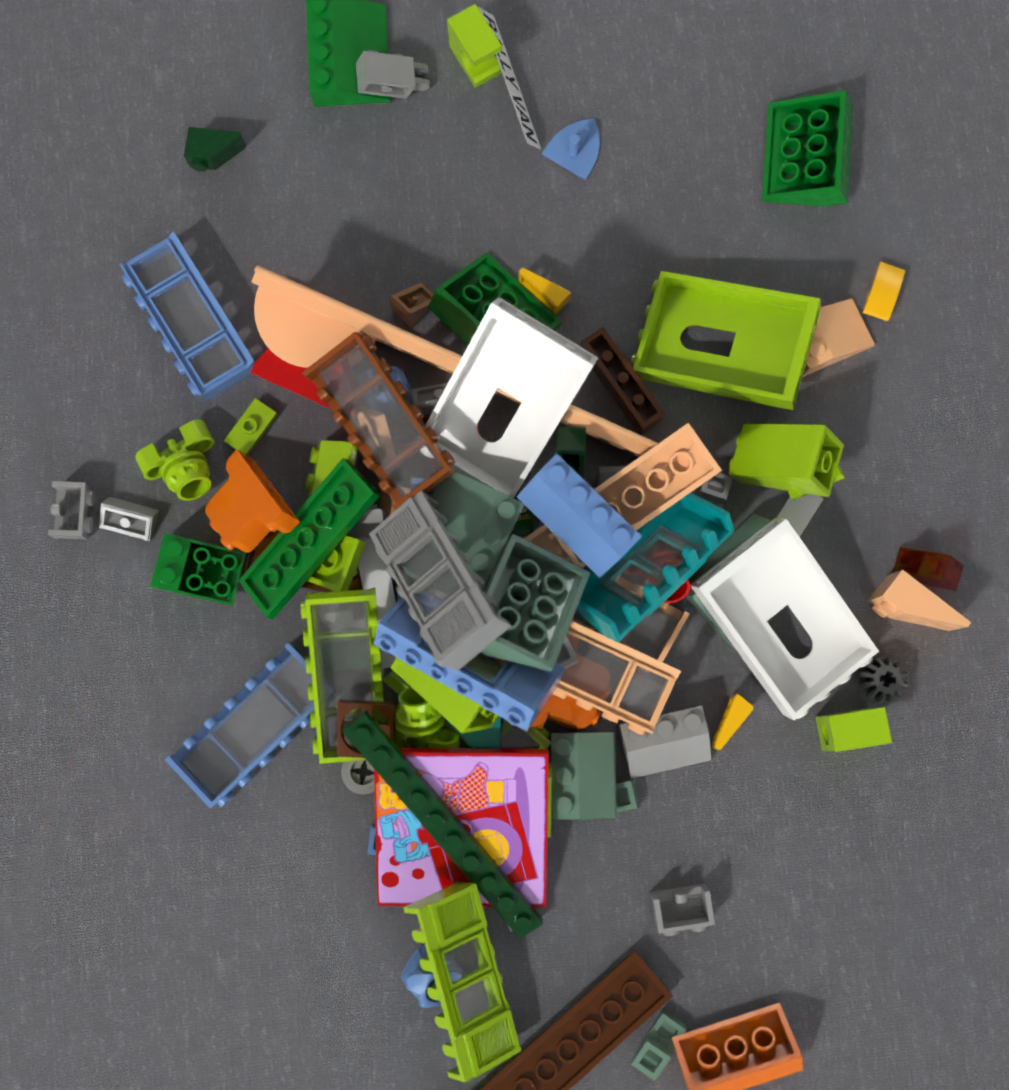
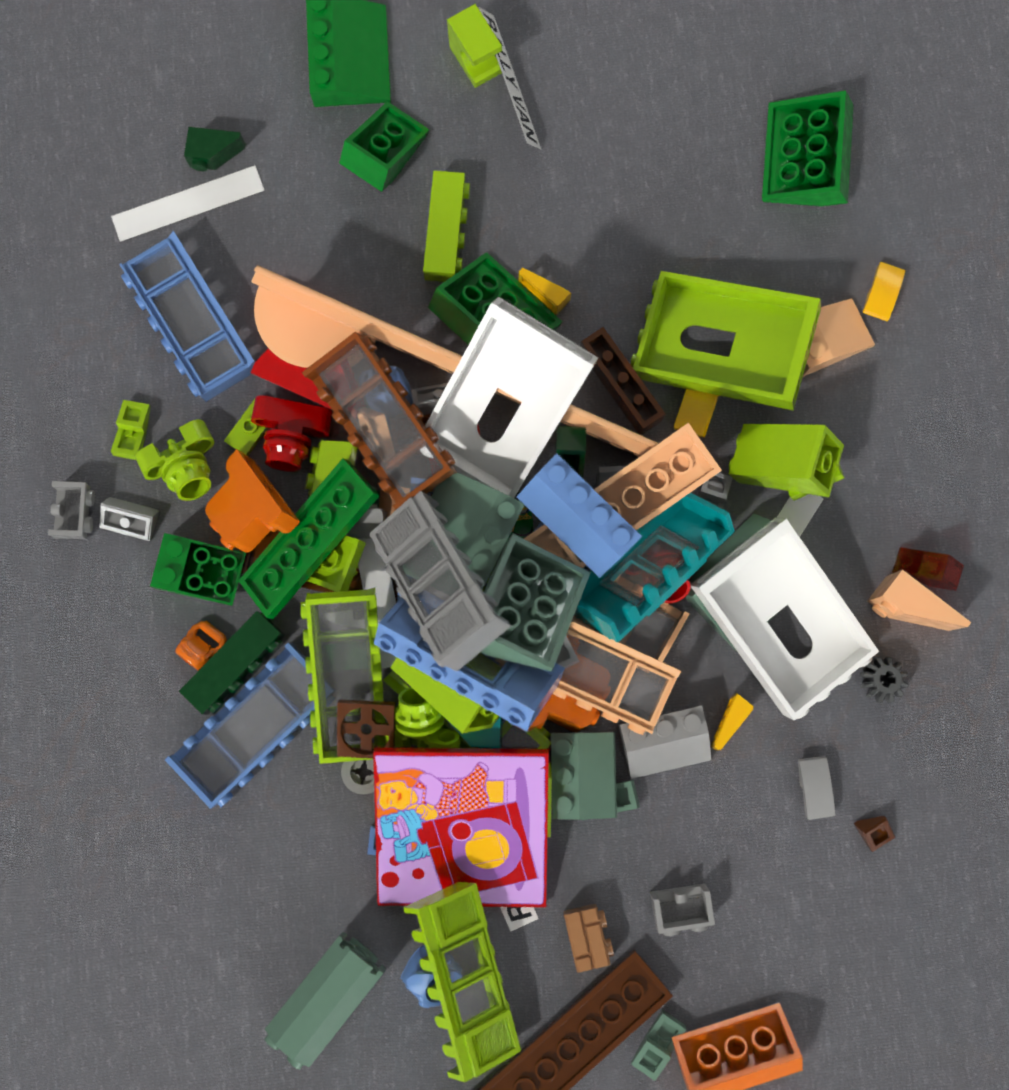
(132, 429): none -> lime slope
(187, 203): none -> white sticker
(194, 649): none -> orange piece
(231, 663): none -> dark green brick
(290, 420): none -> red beam
(324, 1001): none -> sand green brick
(382, 146): none -> green slope
(390, 74): light grey hinge -> none
(411, 304): medium nougat slope -> none
(442, 823): dark green plate -> none
(445, 225): none -> lime brick
(575, 147): medium blue shield -> none
(587, 937): none -> medium nougat brick
(696, 410): none -> yellow slope
(816, 787): none -> light grey slope
(853, 729): lime piece -> none
(875, 831): none -> reddish brown slope

